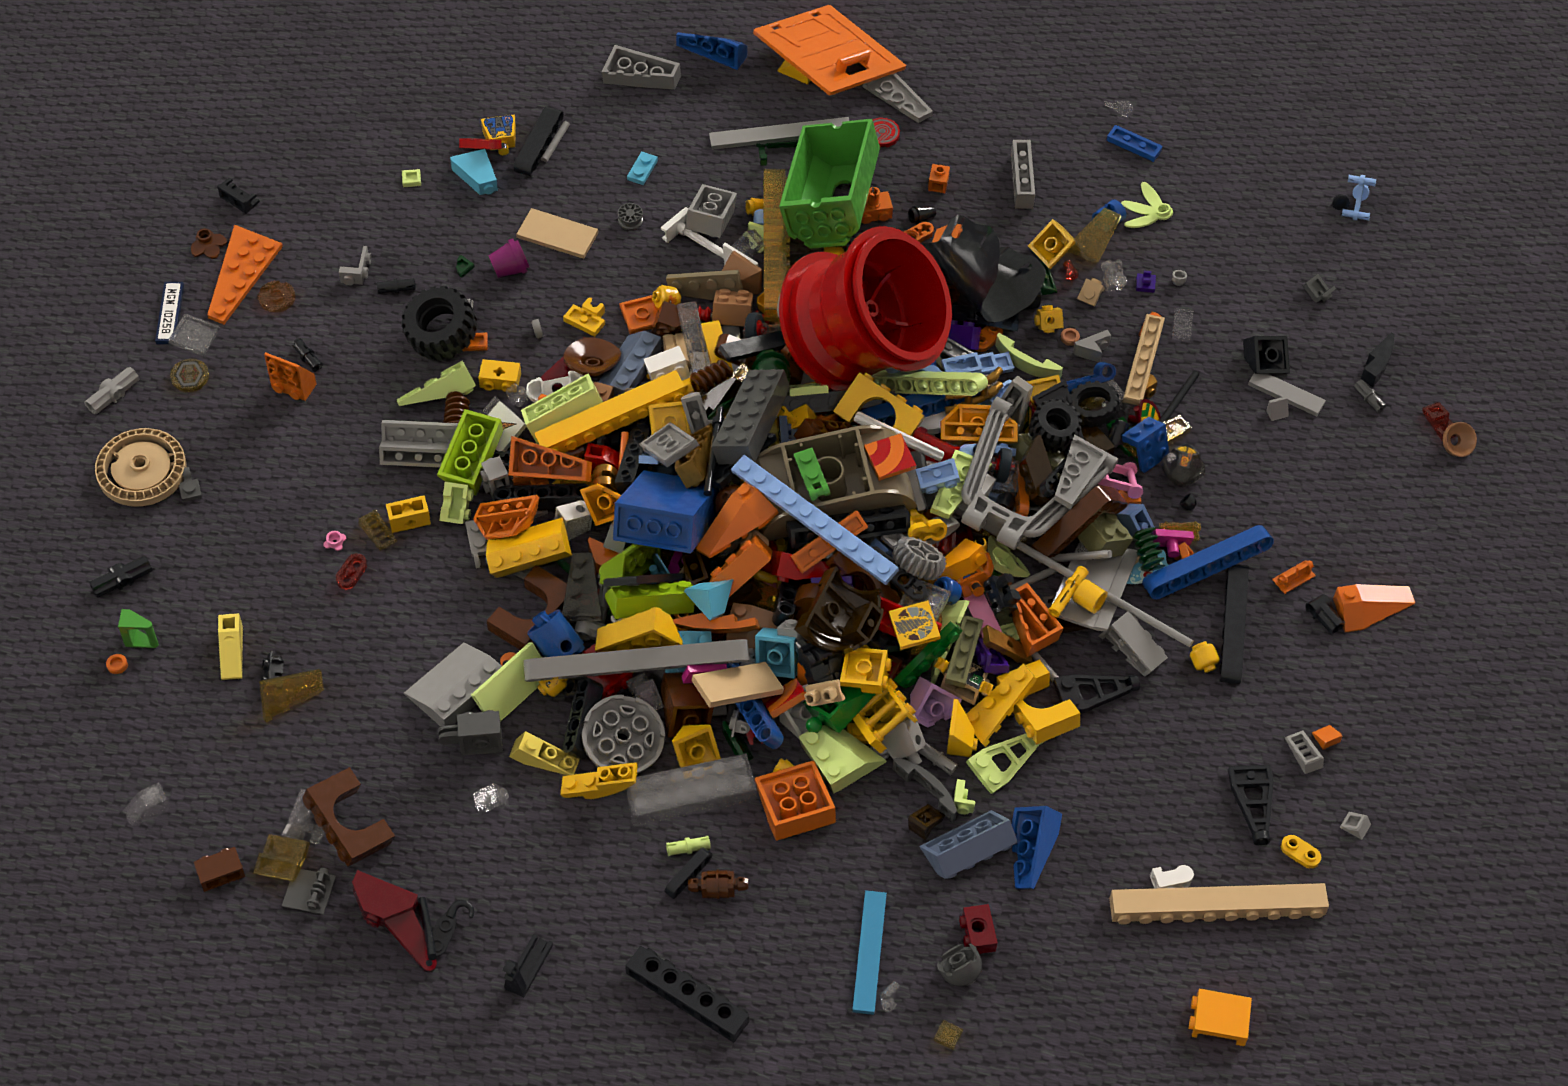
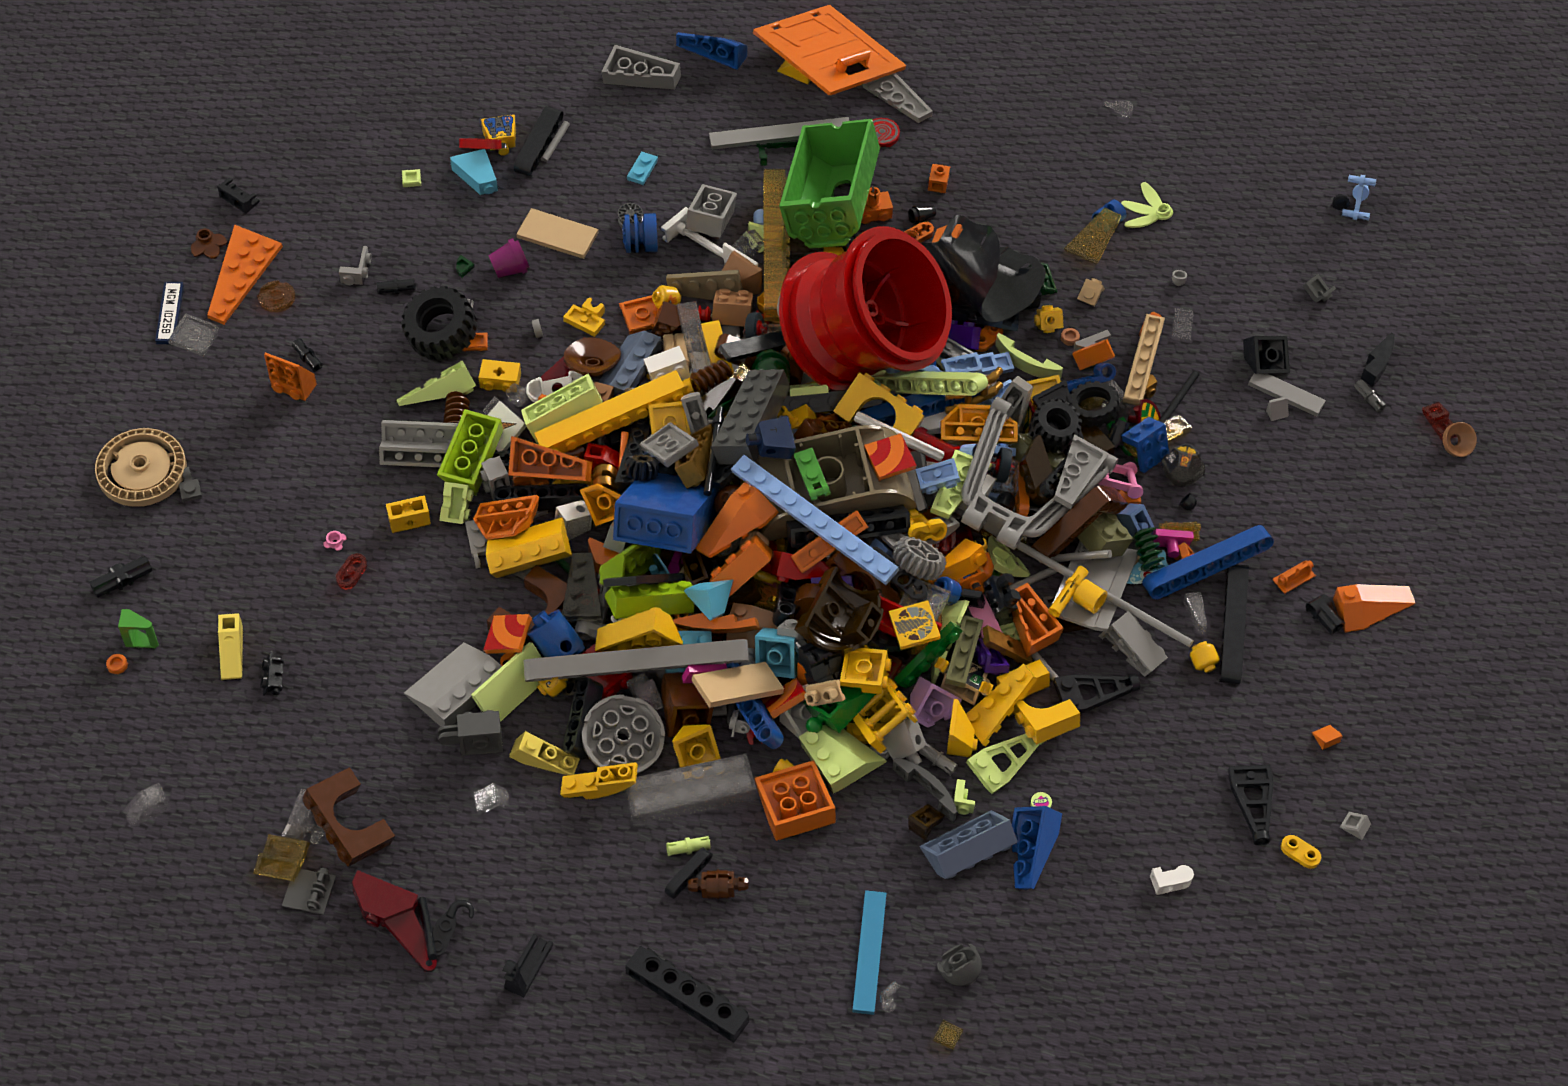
(111, 390): light grey piece -> none
(189, 375): clear yellow tile -> none
(219, 869): reddish brown brick -> none
(285, 691): clear yellow wing -> none
(374, 516): clear yellow slope -> none
(507, 634): none -> orange tile
(640, 233): none -> blue wheel
(642, 467): none -> black gear
(737, 742): dark green slope -> none
(753, 205): yellow cone -> none
(773, 438): none -> dark blue torso
(975, 597): none -> black tile
(981, 918): dark red brick -> none
(1022, 174): light grey brick -> none
(1041, 799): none -> yellowish green tile
(1052, 243): yellow slope -> none
(1072, 272): clear red arm -> none
(1093, 354): none -> orange tile
(1113, 276): clear hips -> none
(1134, 143): blue plate -> none
(1145, 282): dark purple tile -> none
(1194, 605): none -> clear slope
(1218, 903): tan brick -> none
(1221, 1015): light orange panel -> none
(1309, 763): light grey slope -> none

